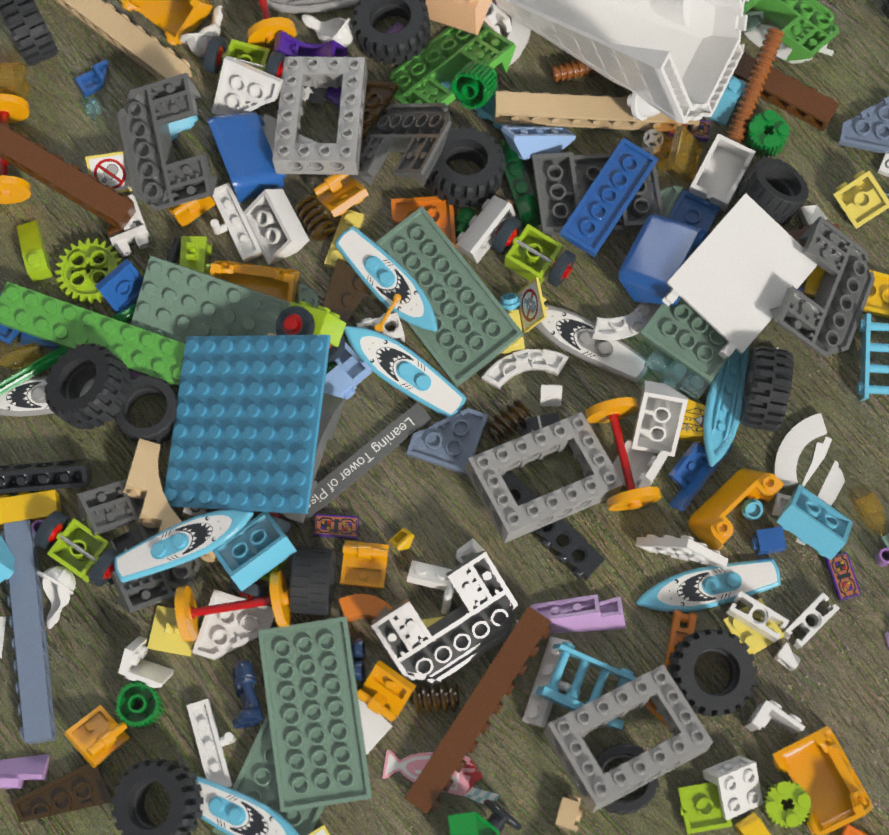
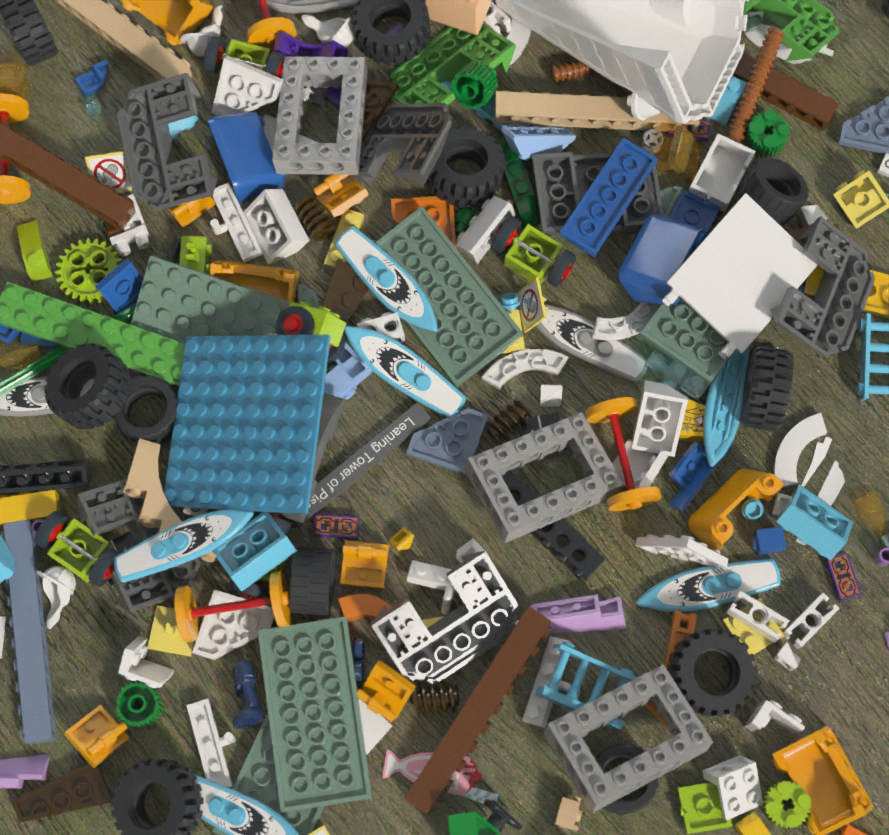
(379, 327): light orange hinge -> none

